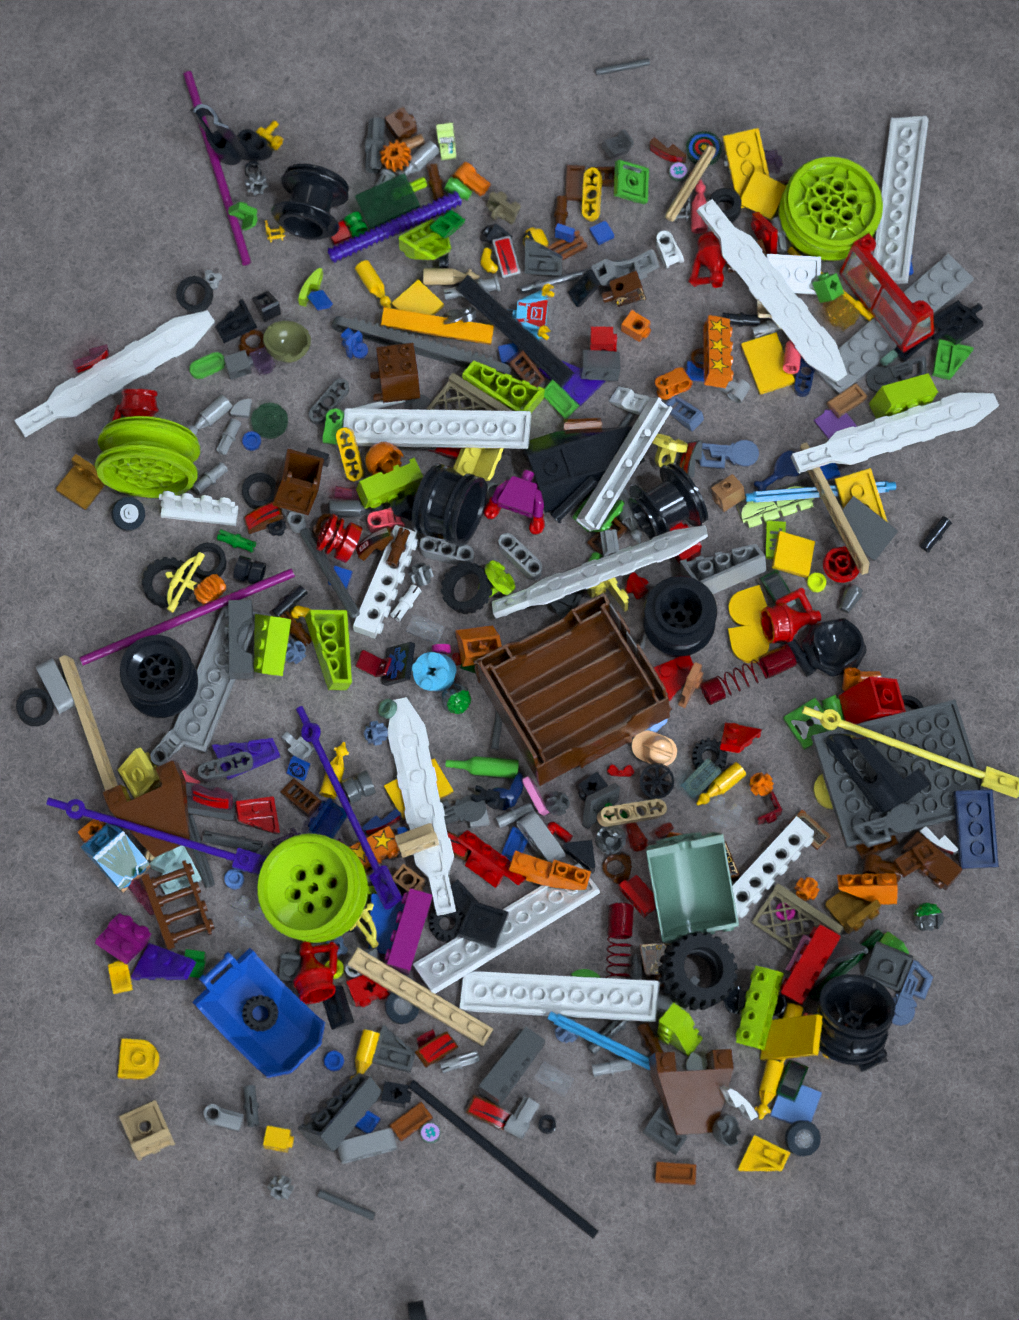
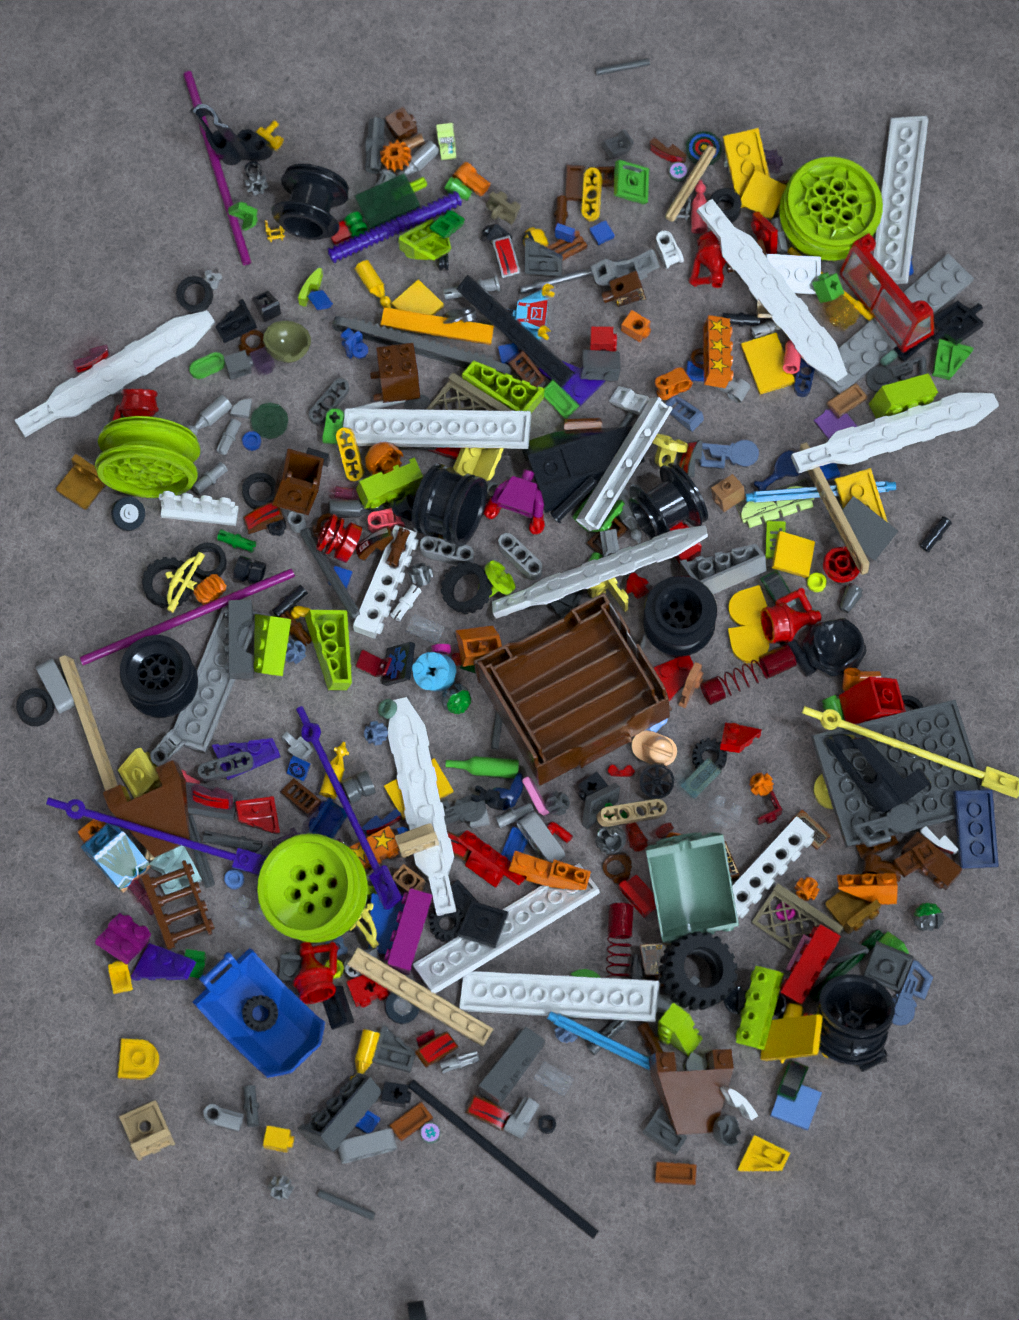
(334, 1061): blue tile -> none
(435, 181): reddish brown pin -> none
(445, 276): tan wheel -> none
(486, 262): yellow arm -> none
(582, 853): black slope -> none
(584, 288): black plate -> none
(611, 1067): light grey axle -> none
(723, 783): yellow wheel -> none
(769, 1086): yellow wheel -> none
(799, 719): bright green piece -> none
(802, 1138): black wheel -> none

